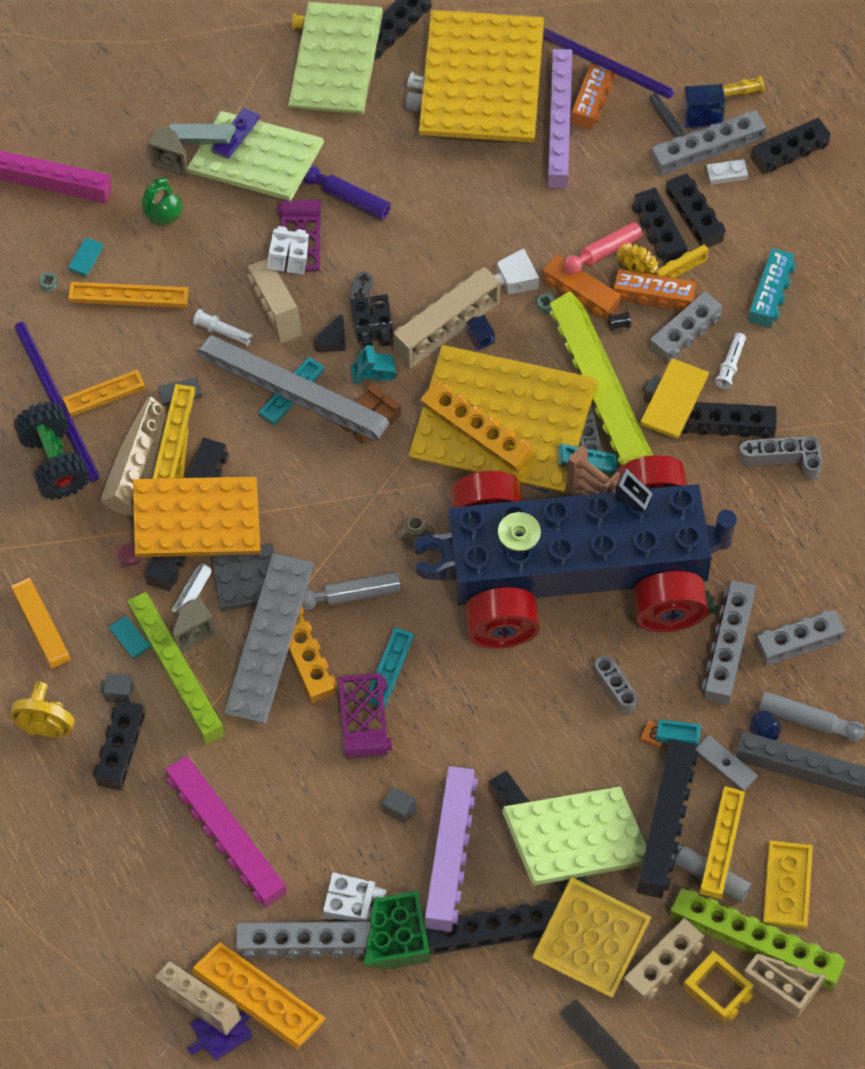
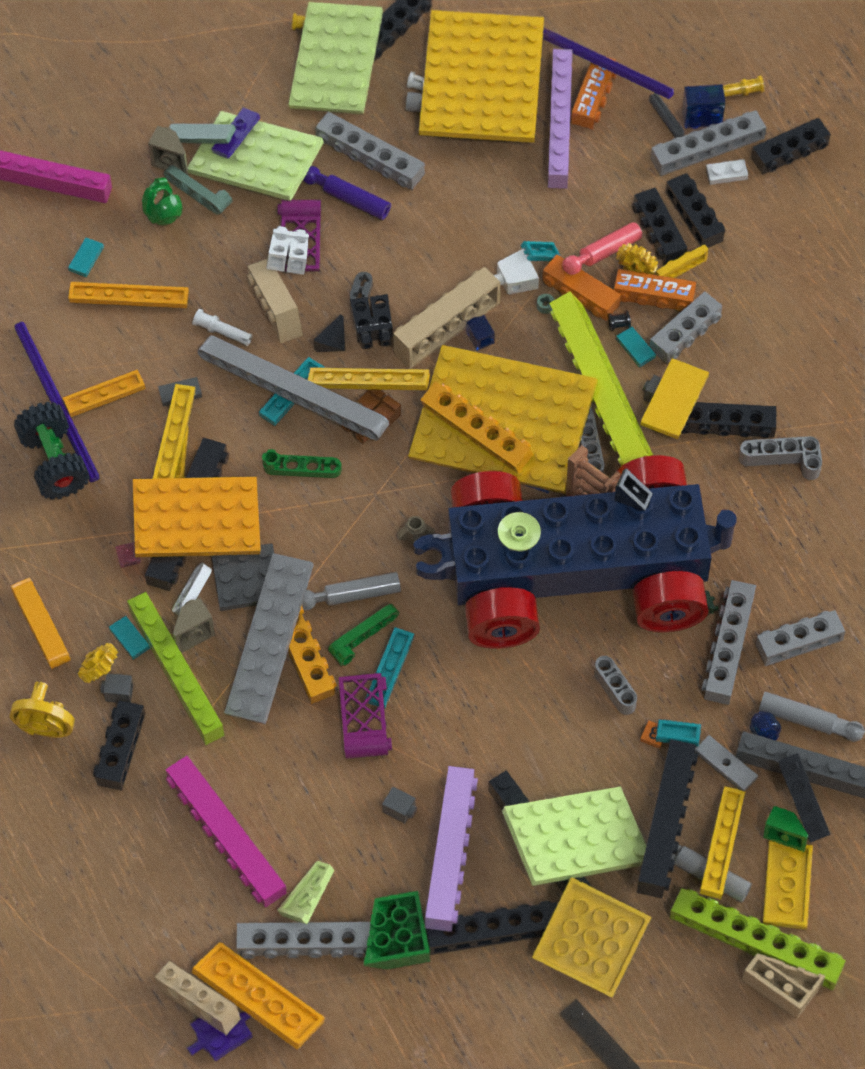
(45, 287): sand green bush -> none
(97, 662): none -> yellow gear
(135, 458): tan wedge -> none
(214, 202): none -> sand green beam
(272, 463): none -> green beam
(306, 895): none -> yellowish green wing
(342, 647): none -> green beam
(350, 899): white hips -> none
(370, 151): none -> light grey brick
(370, 378): none -> yellow plate
(373, 366): teal tile -> none
(531, 249): none -> teal tile
(602, 461): teal plate -> none
(635, 347): none -> teal tile
(682, 934): tan brick -> none
(706, 967): yellow window -> none
(725, 374): white pin -> none
(771, 288): teal brick -> none
(785, 829): none -> green slope
(804, 797): none -> black brick

